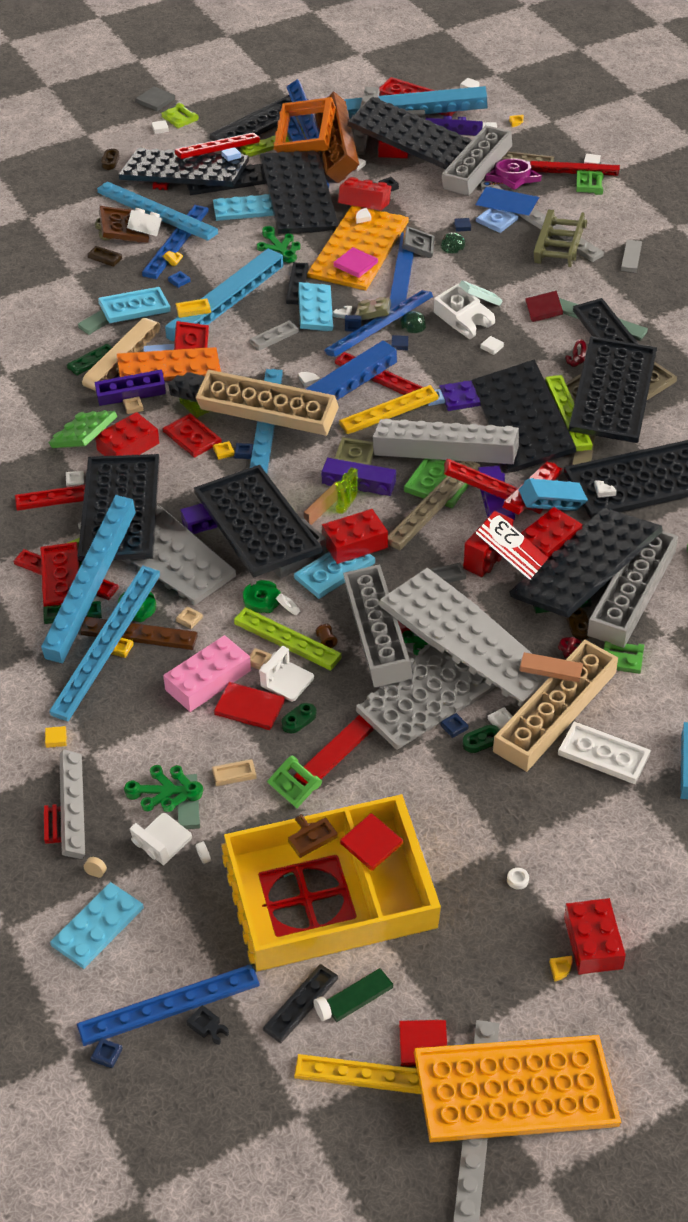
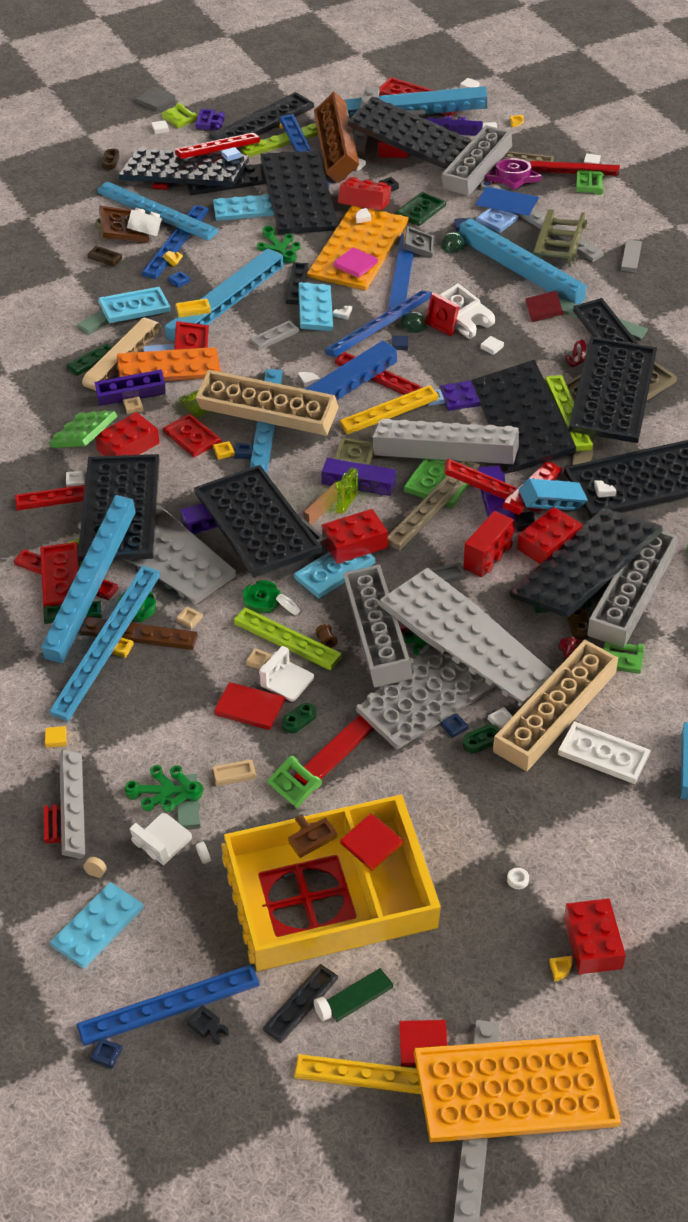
(186, 386): black plate -> none
(207, 673): bright pink brick -> none
(208, 118): none -> dark purple plate
(303, 108): orange window -> none
(307, 121): blue tile -> none
(352, 322): dark blue tile -> none
(374, 308): olive plate -> none
(421, 208): none -> dark green tile
(442, 314): none -> red tile
(480, 292): light aqua tile -> none
(512, 545): sticker -> none
(522, 262): none -> dark azure brick
(524, 520): none -> black plate
(551, 667): nougat tile -> none

